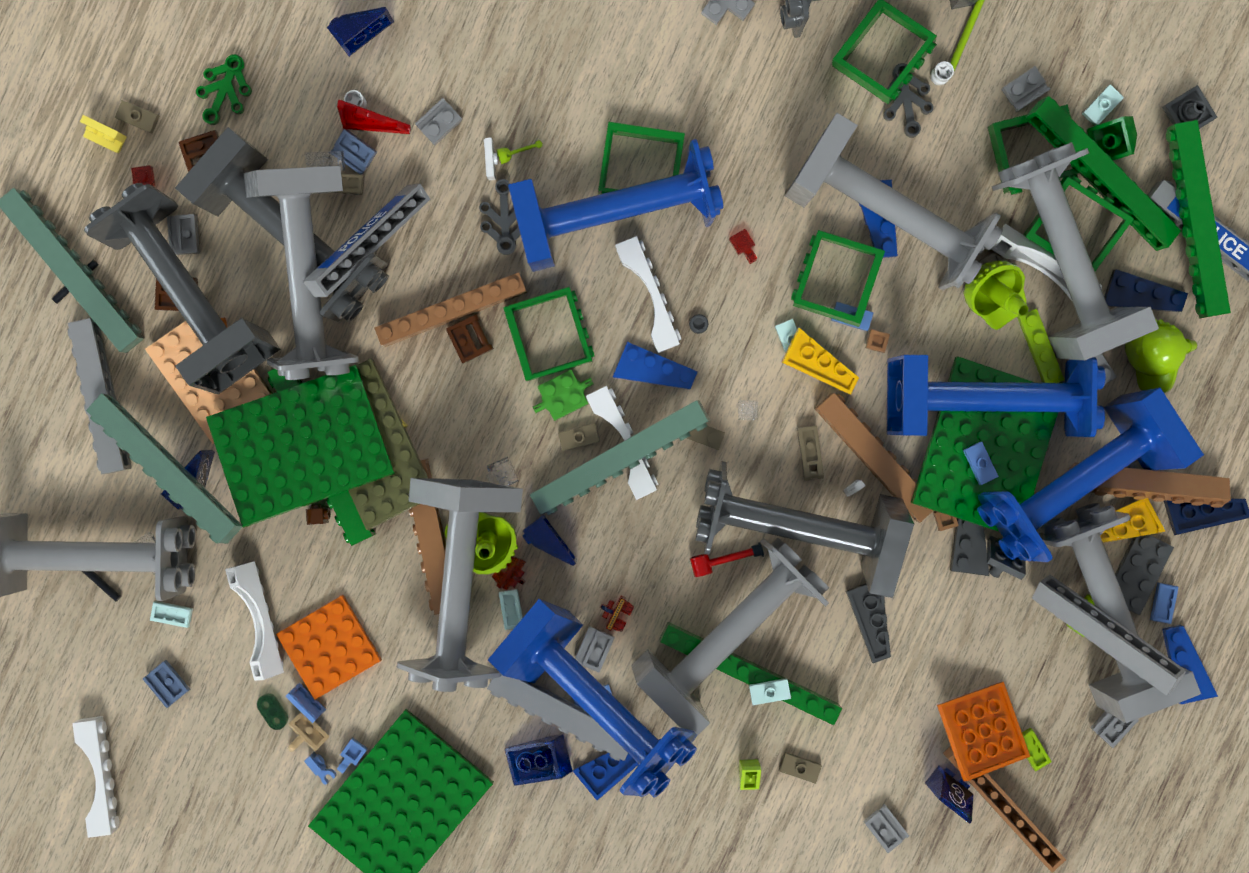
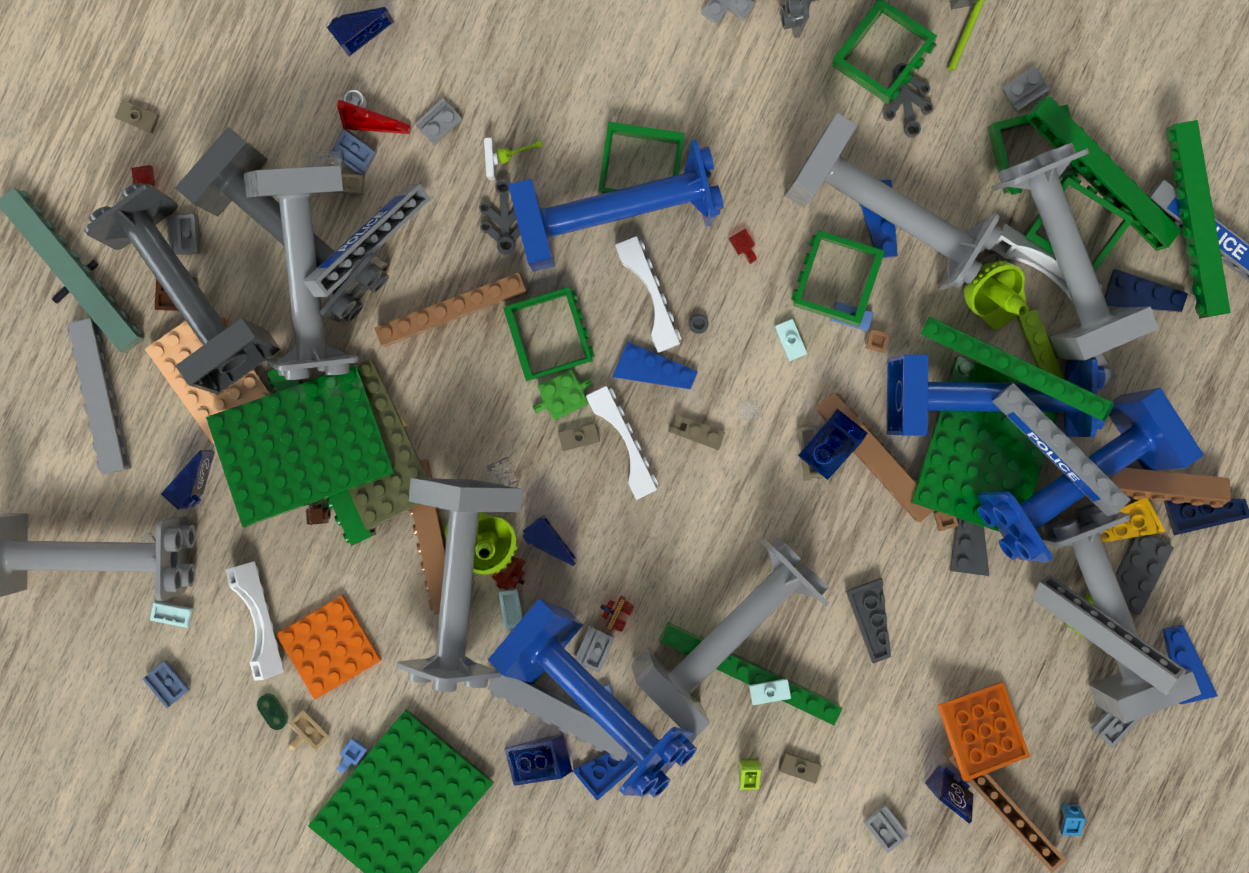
(91, 738): white arch -> none
(103, 135): light yellow bracket -> none
(103, 585): black bar -> none
(164, 468): sand green brick -> none
(196, 147): reddish brown plate -> none
(225, 87): green plant -> none
(305, 702): medium blue plate -> none
(316, 764): medium blue plate -> none
(463, 341): reddish brown plate -> none
(620, 457): sand green brick -> none
(703, 564): red piece -> none
(817, 362): yellow wing -> none
(833, 444): none -> clear blue slope
(854, 487): white tile -> none
(881, 544): dark grey piece -> none
(945, 73): white wheel -> none
(980, 463): medium blue plate -> none
(1001, 562): dark grey plate -> none
(1018, 369): none -> green brick
(1038, 755): lime plate -> none
(1061, 450): none -> light grey brick
(1072, 821): none -> dark azure bracket
(1102, 105): light aqua plate -> none
(1115, 137): green slope -> none
(1159, 356): lime piece -> none
(1164, 603): medium blue plate -> none
(1190, 107): dark grey plate -> none

